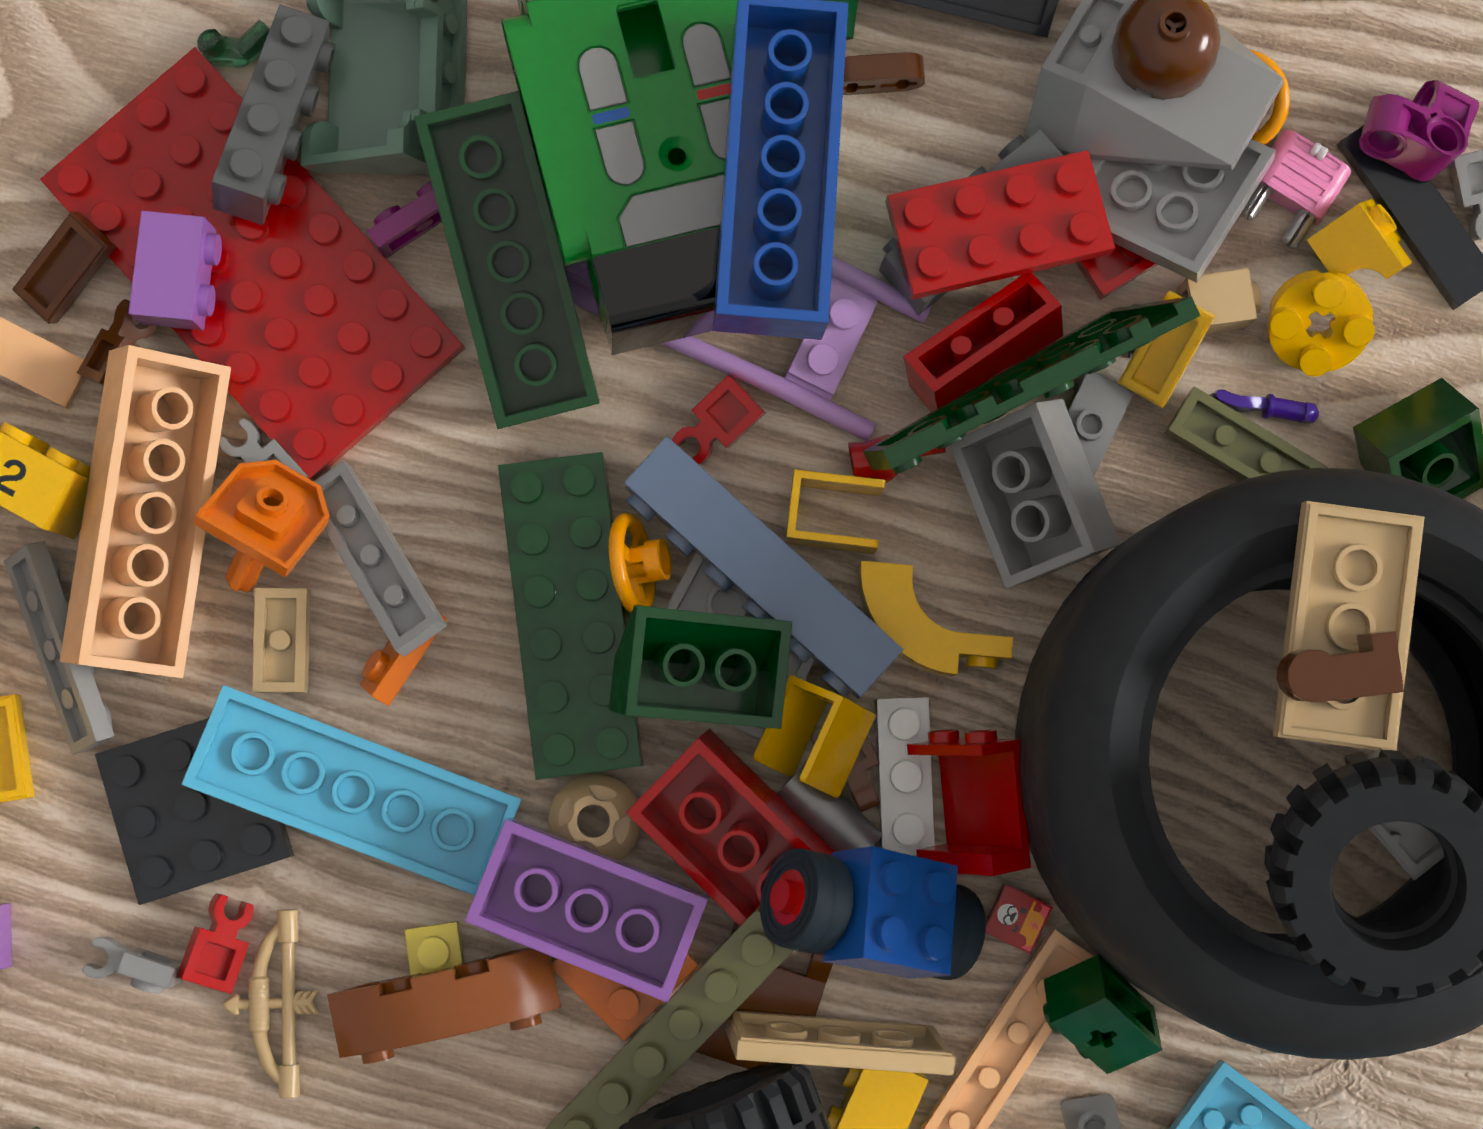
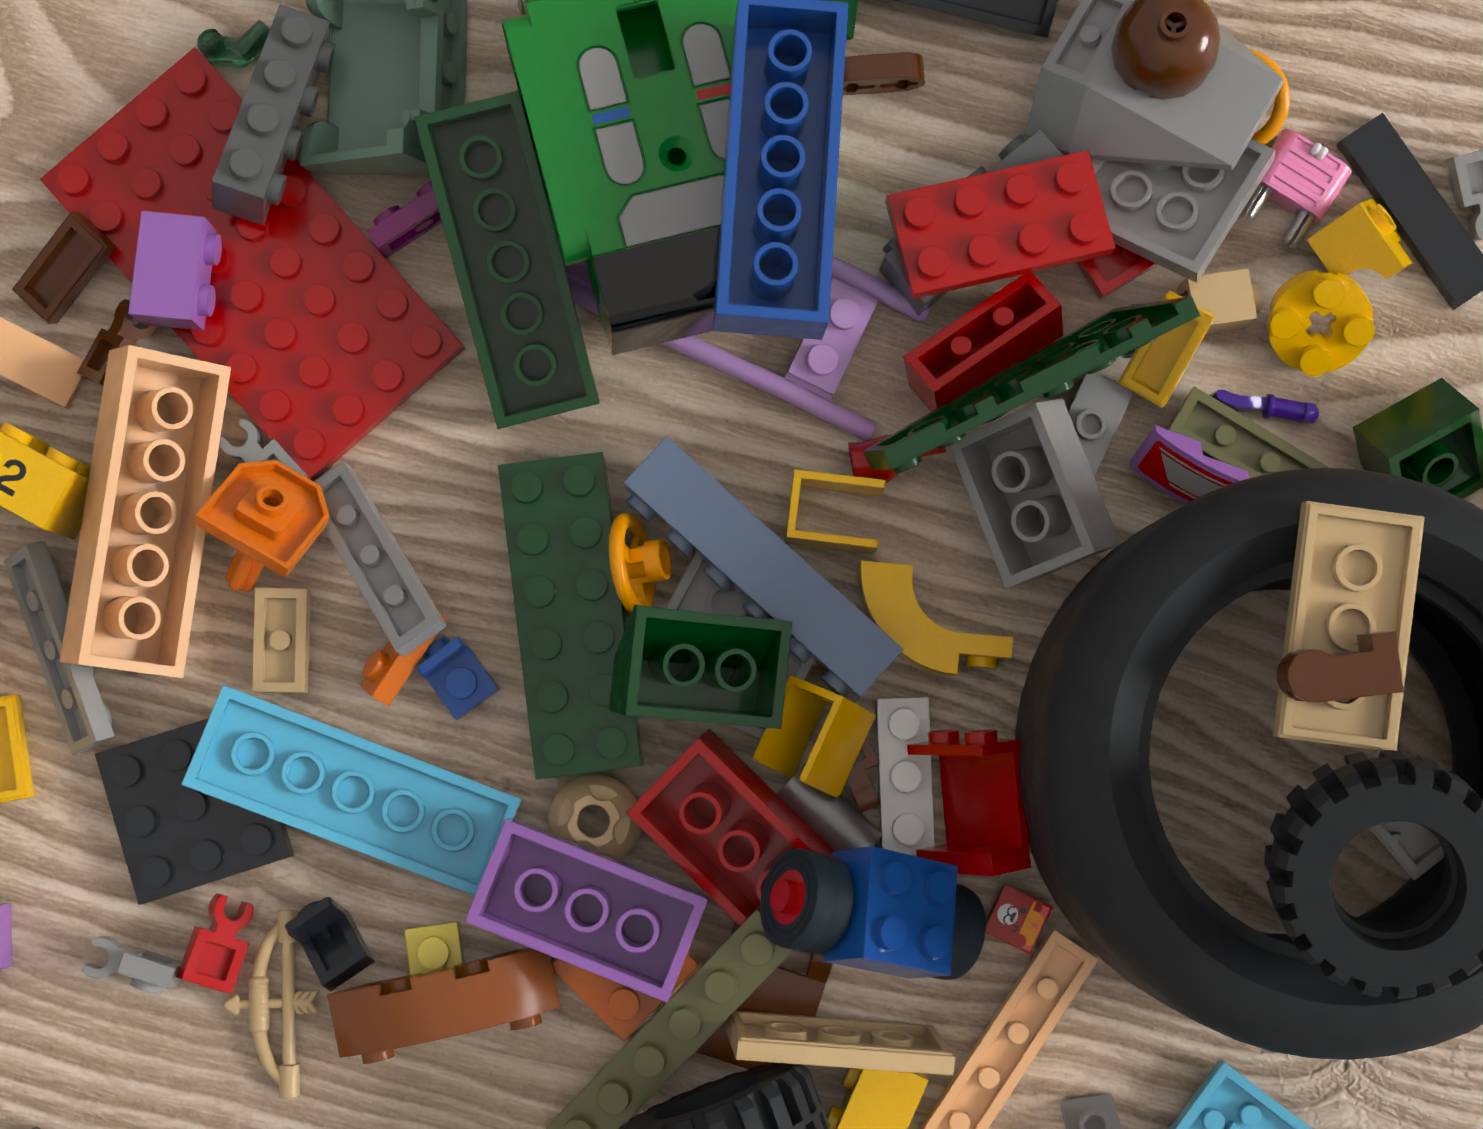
(330, 942): none -> black bracket
(456, 675): none -> blue bracket
(723, 415): red plate -> none
(1101, 1014): dark green brick -> none
(1180, 468): none -> slope
(1420, 133): magenta piece -> none

